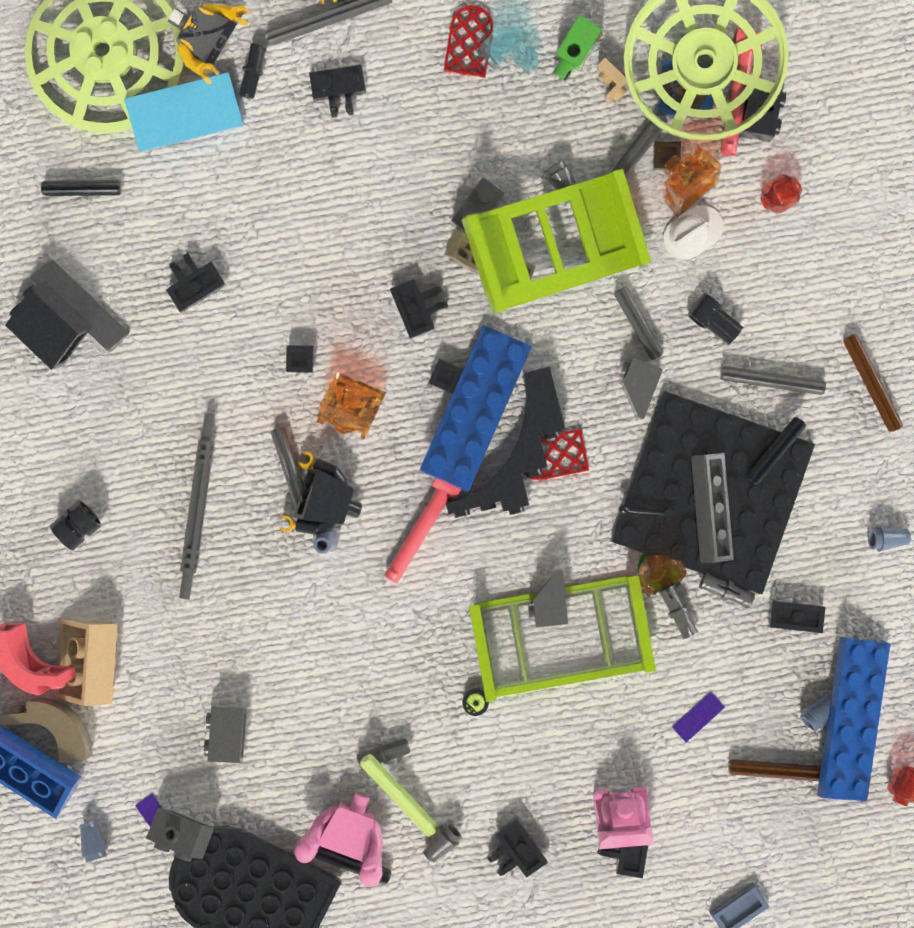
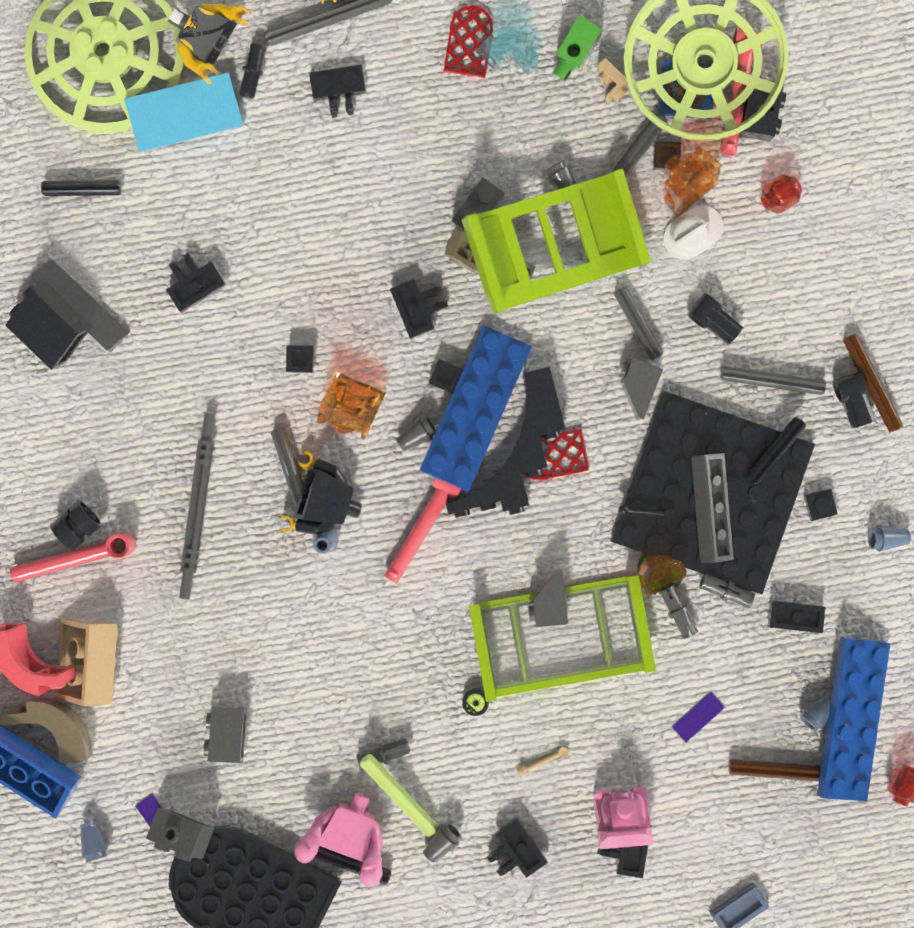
(73, 558): none -> coral piece
(416, 434): none -> dark grey cone
(562, 751): none -> tan hinge
(820, 504): none -> black plate
(852, 392): none -> black piece

